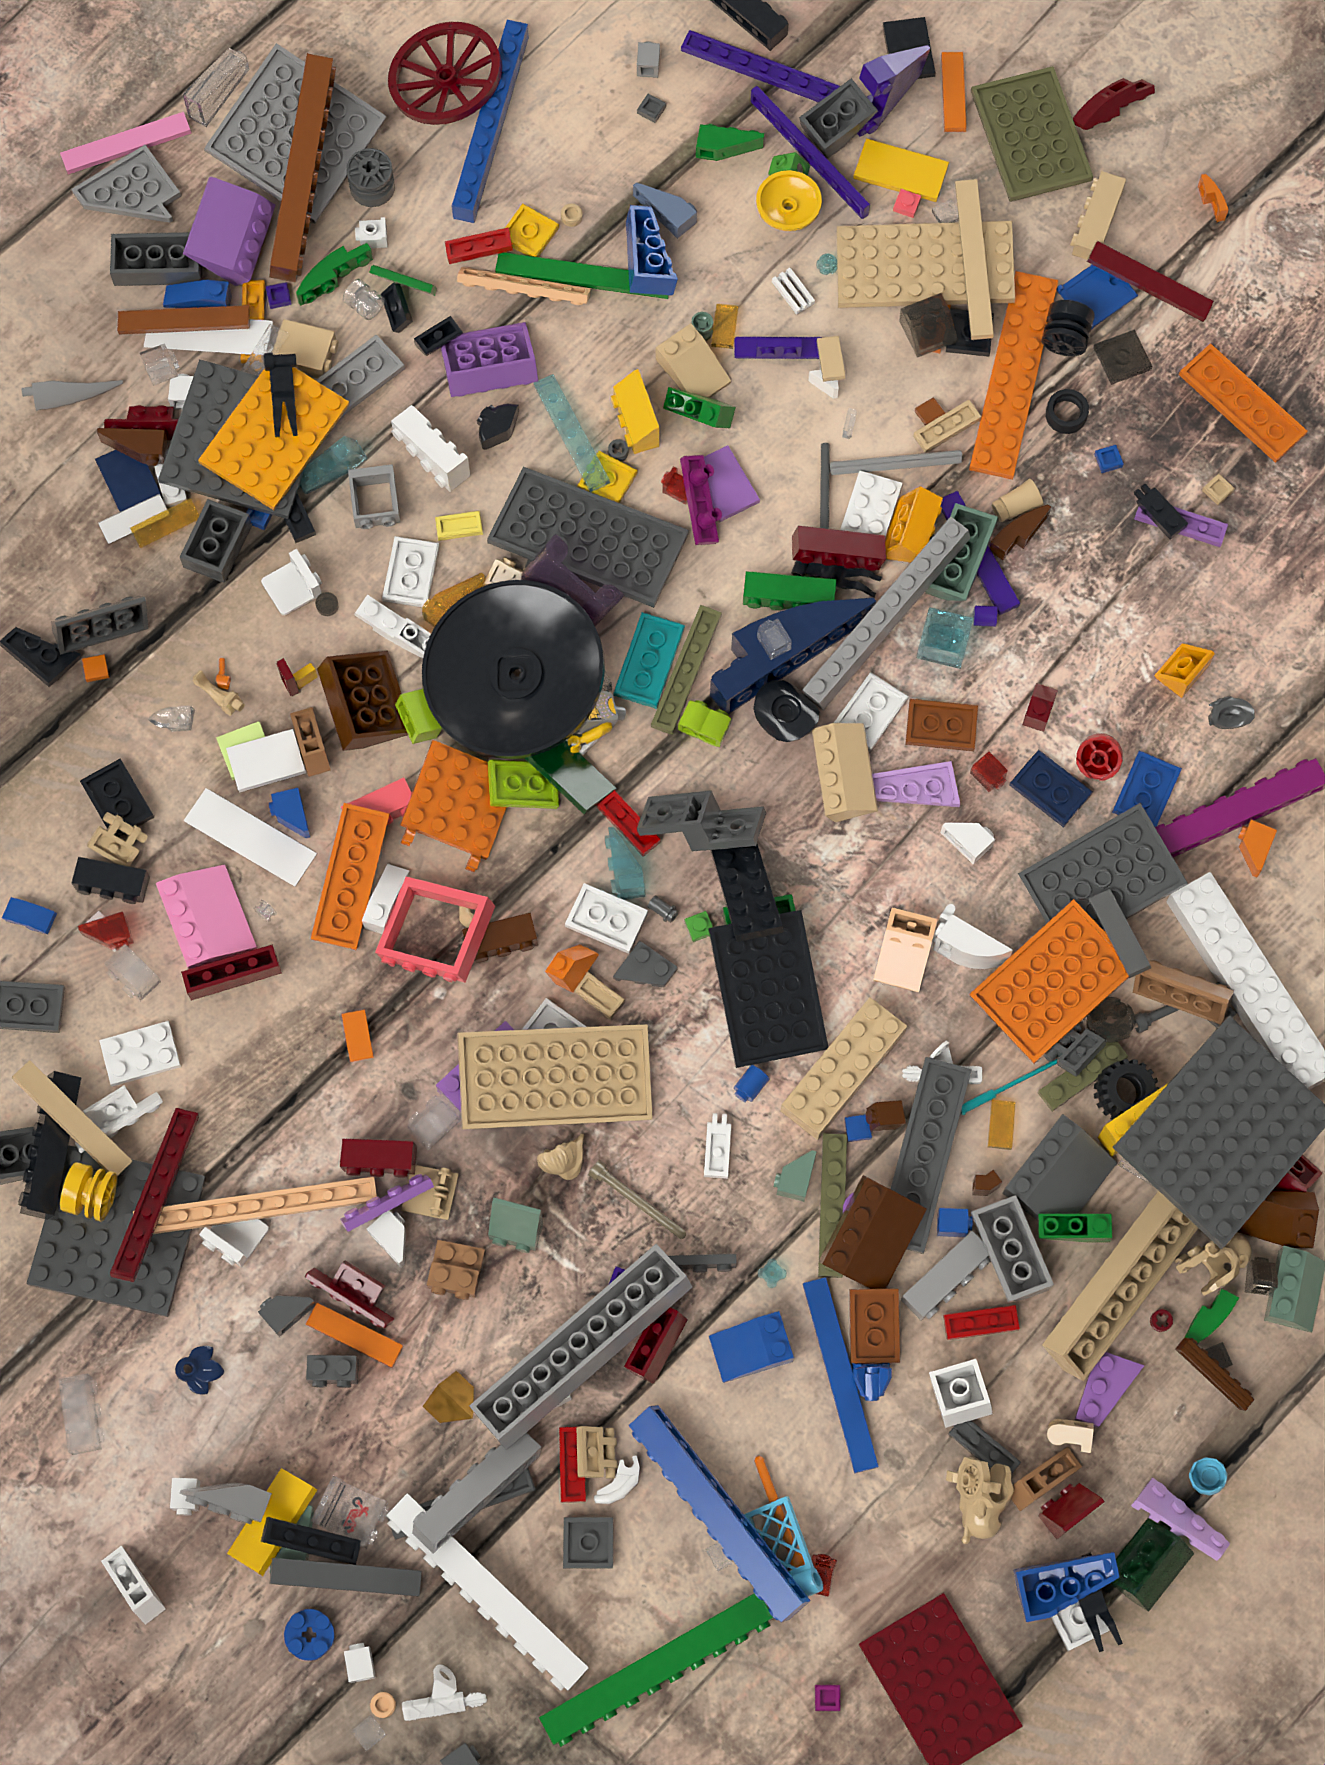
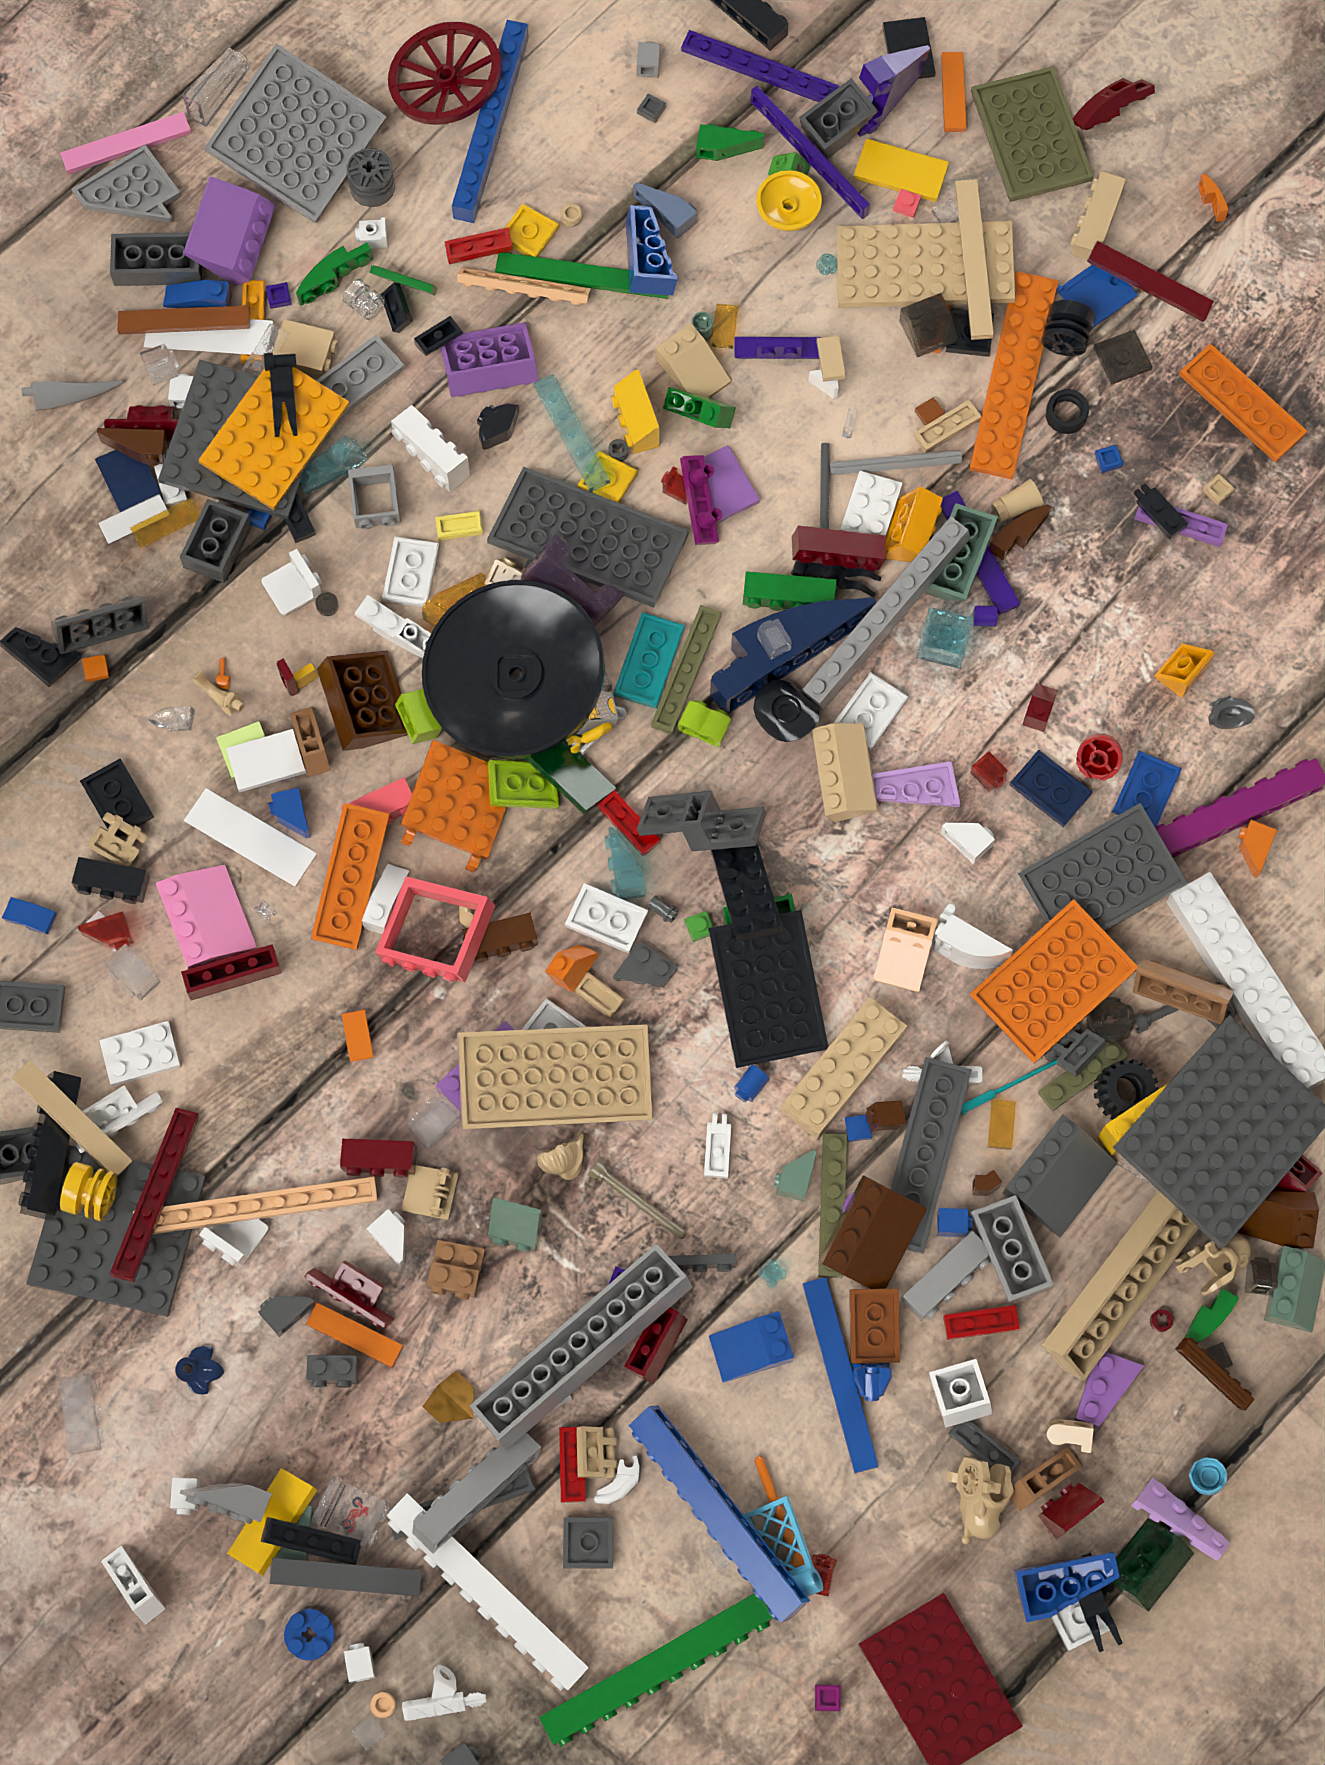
(301, 168): dark orange brick -> none
(378, 1206): medium lavender plate -> none
(784, 277): white tile -> none
(941, 725): dark orange plate -> none
(1076, 1227): green slope -> none
(1119, 933): dark grey tile -> none

